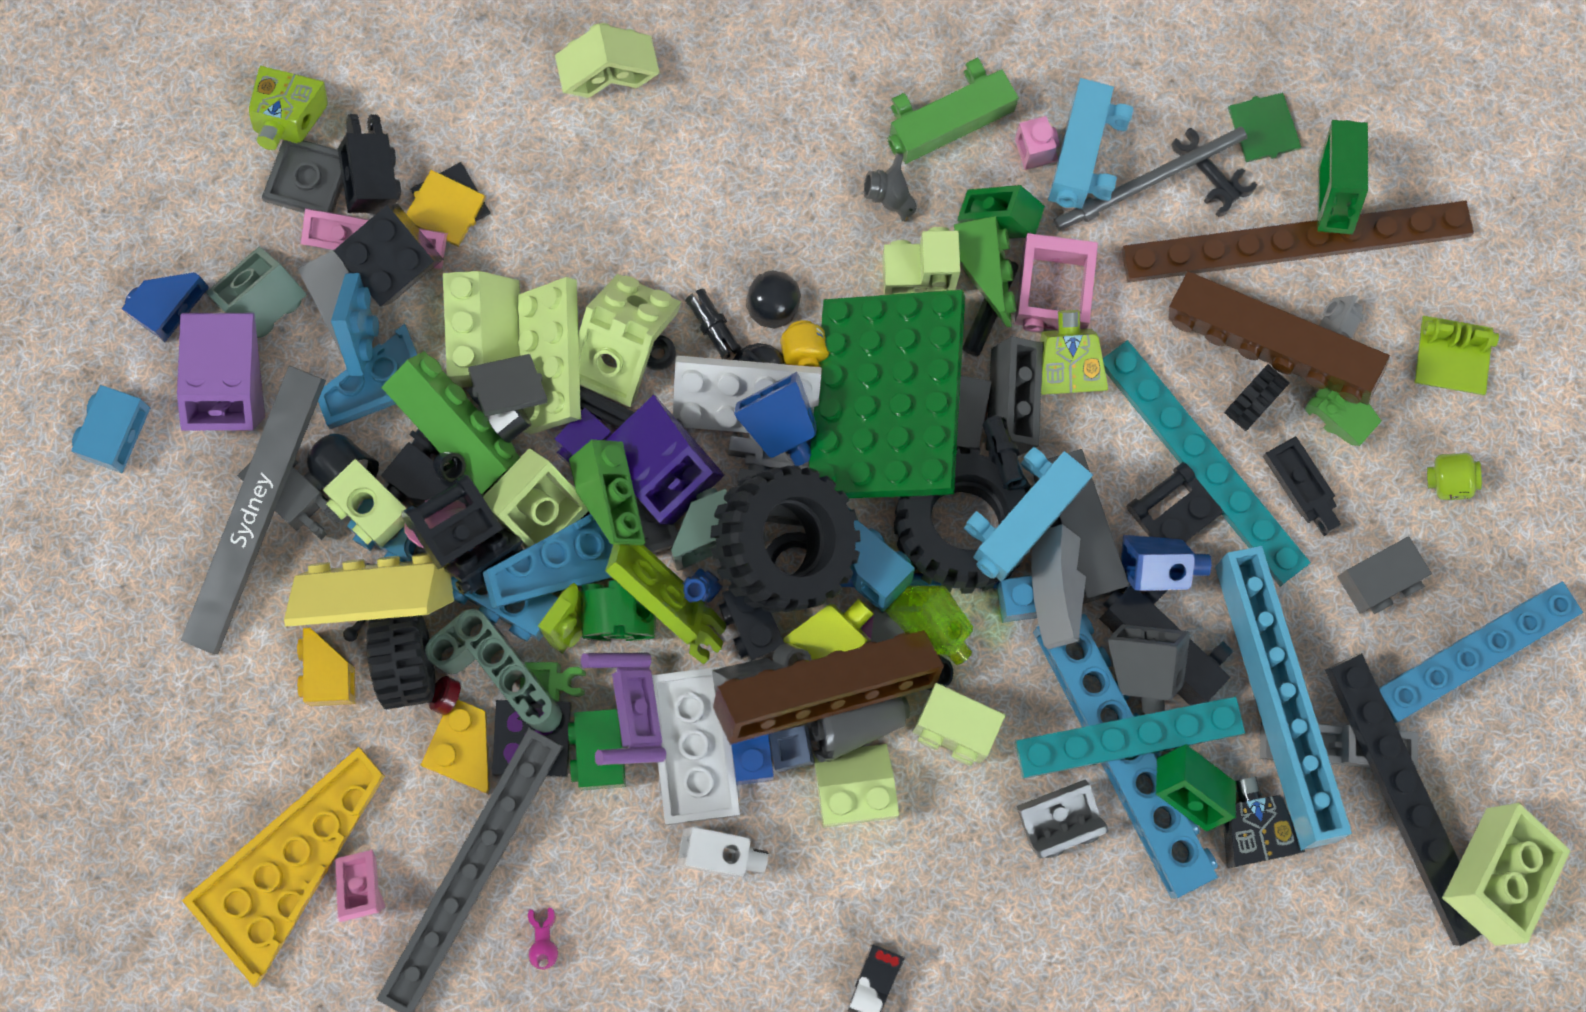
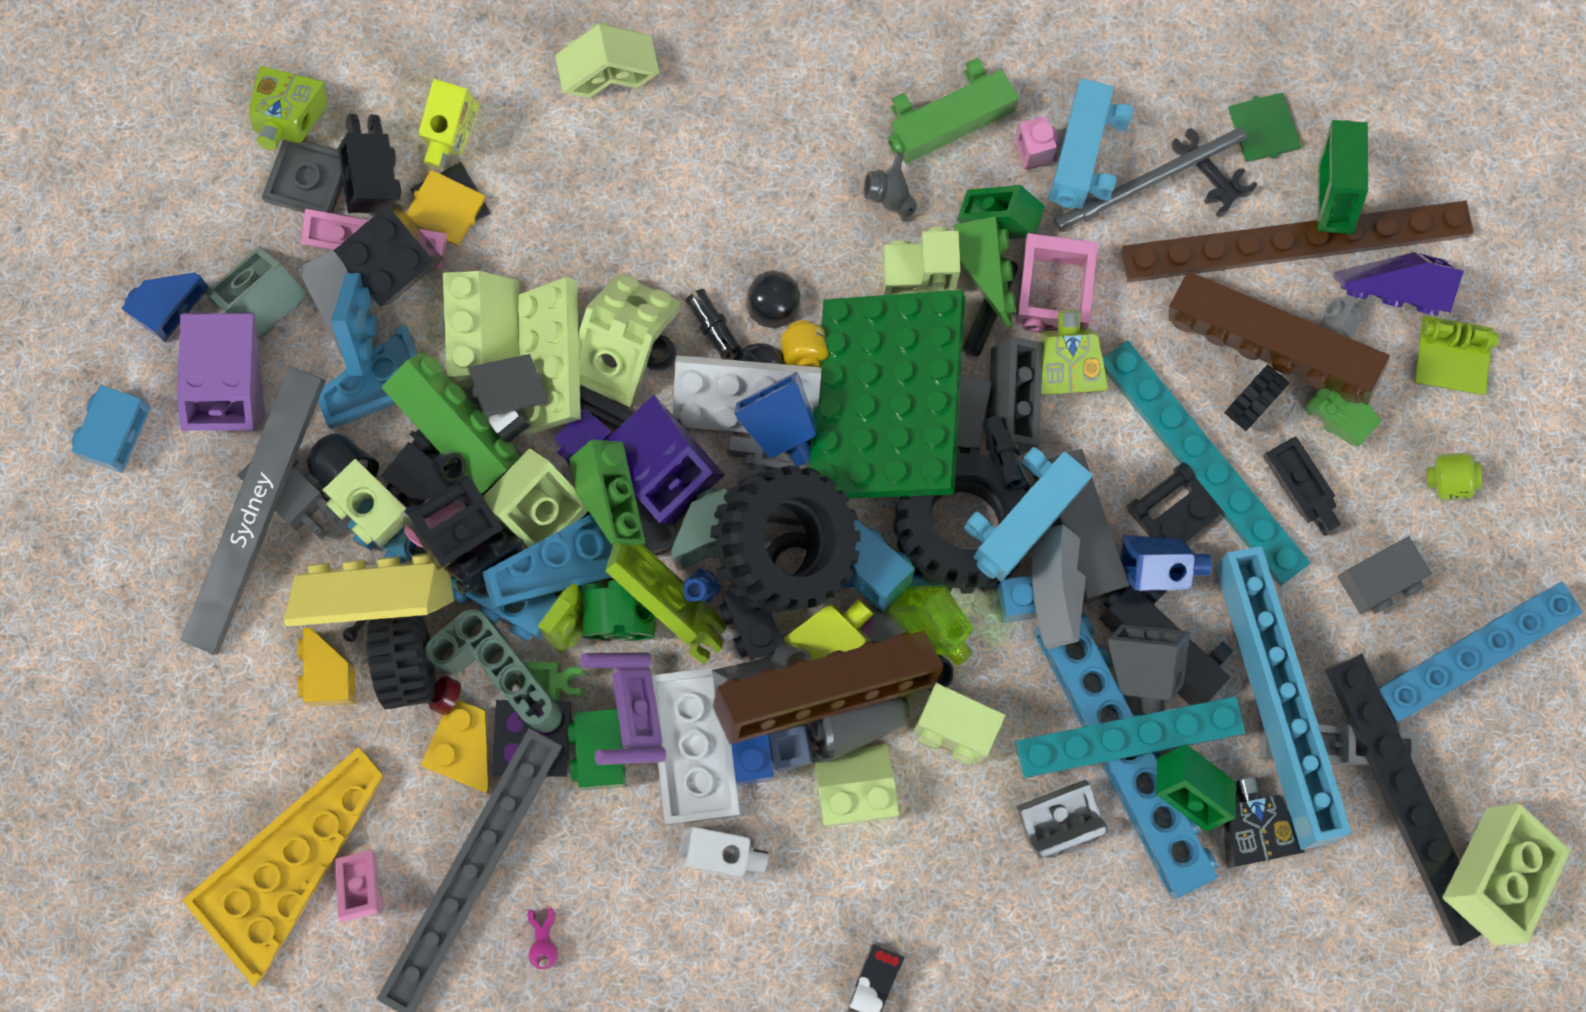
(447, 121): none -> neon yellow torso
(1408, 278): none -> dark purple slope

